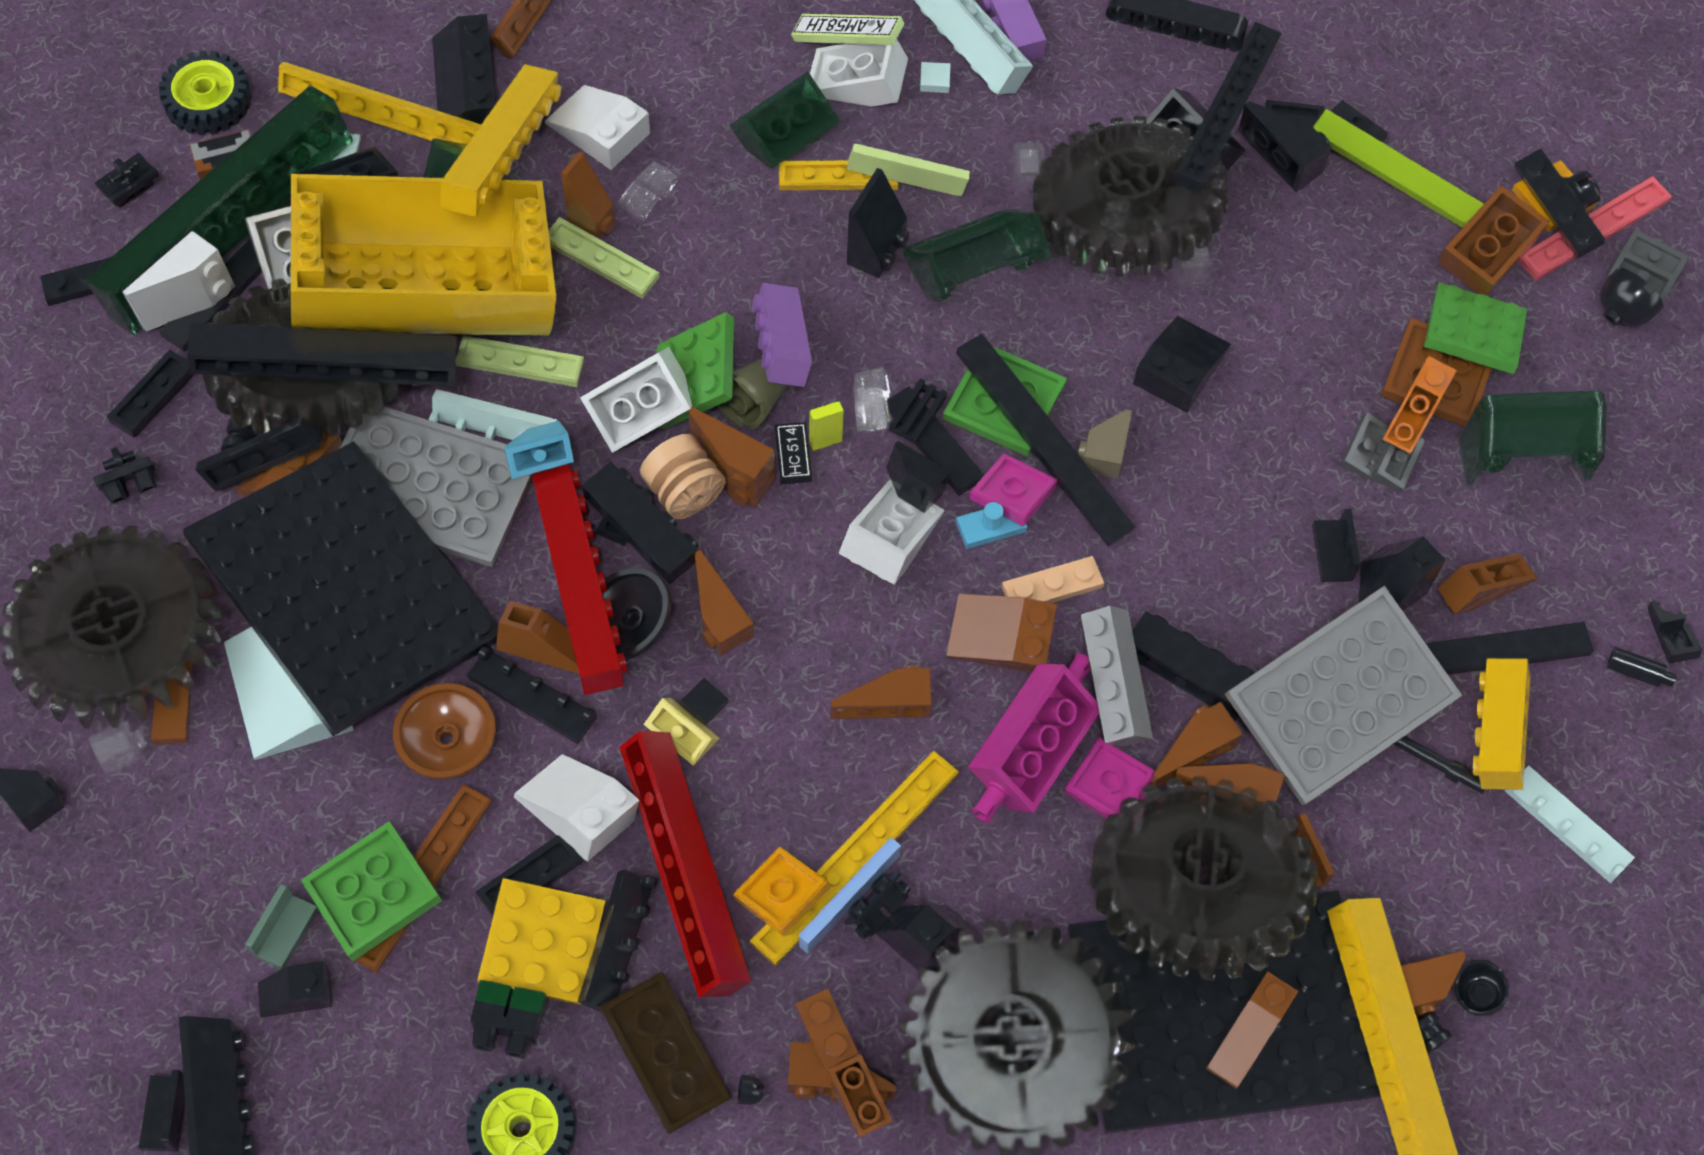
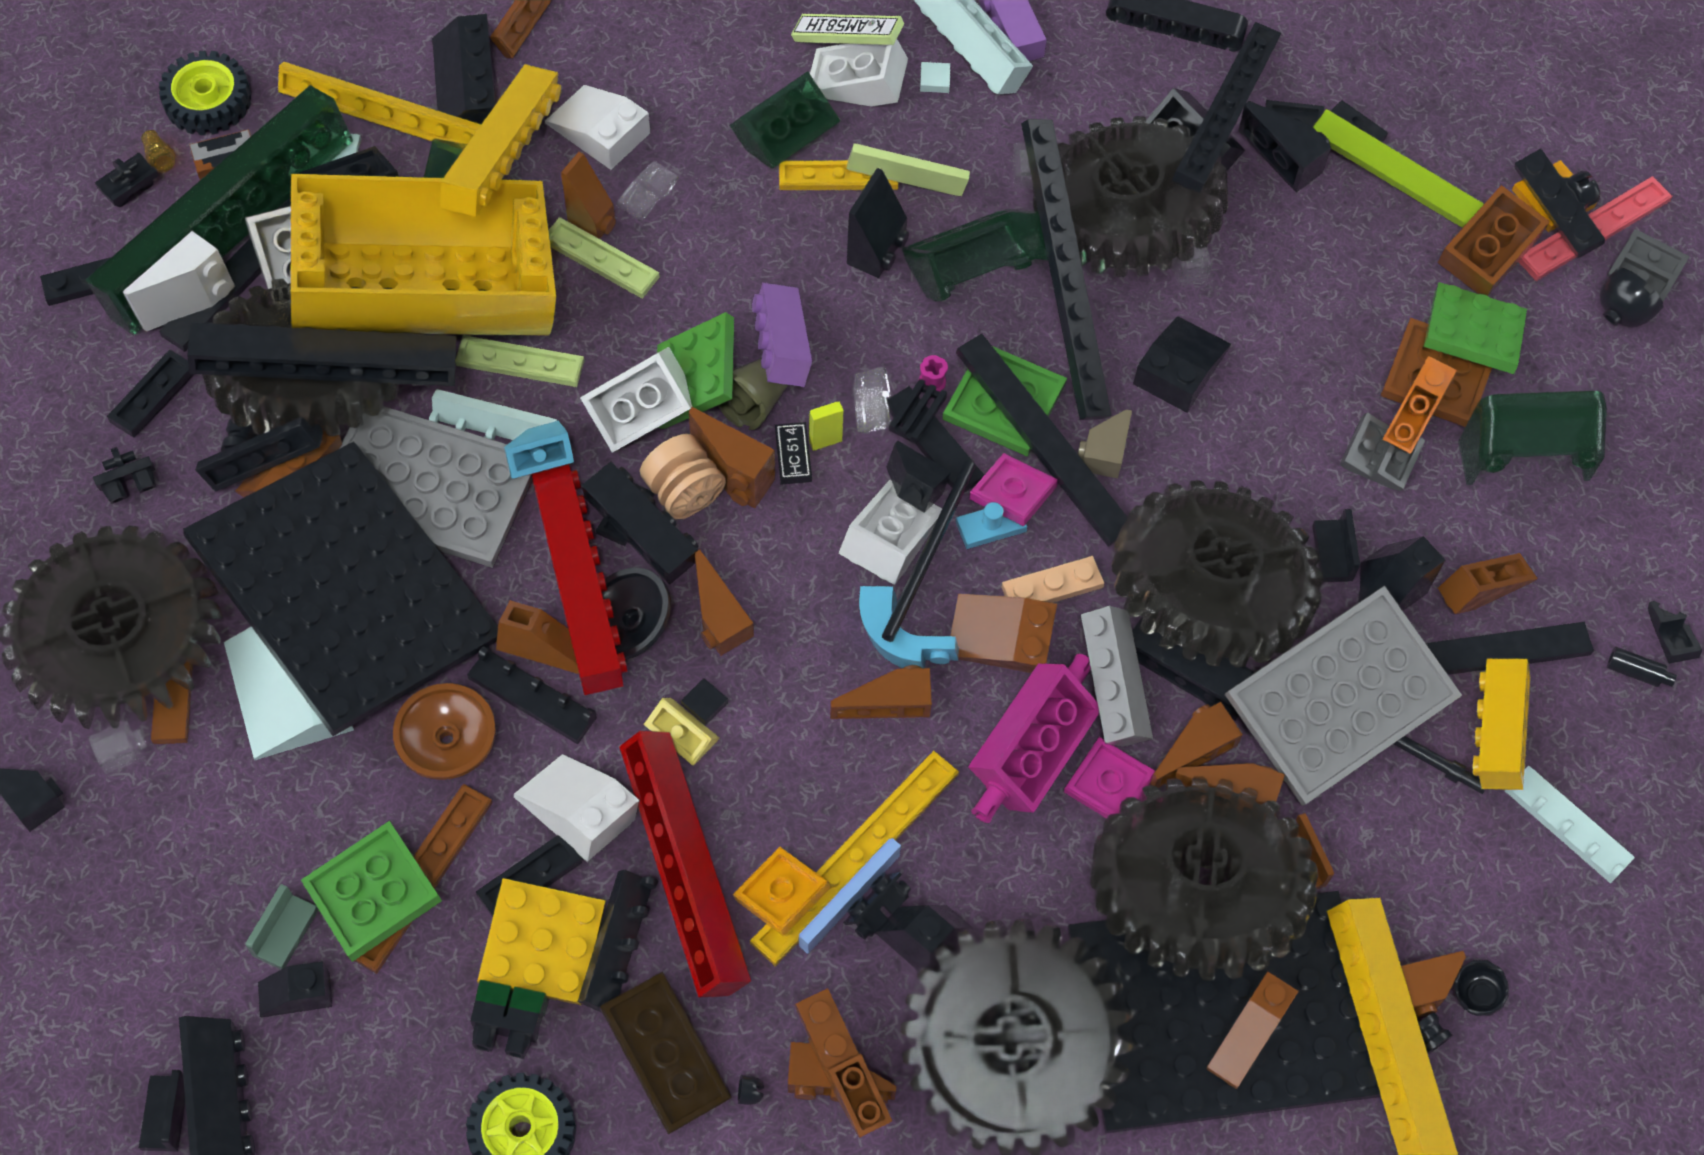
(157, 151): none -> clear yellow cone
(907, 649): none -> medium azure arch
(928, 552): none -> black piece
(933, 371): none -> dark pink bush
(1066, 269): none -> black plate
(1217, 573): none -> clear smoke gear

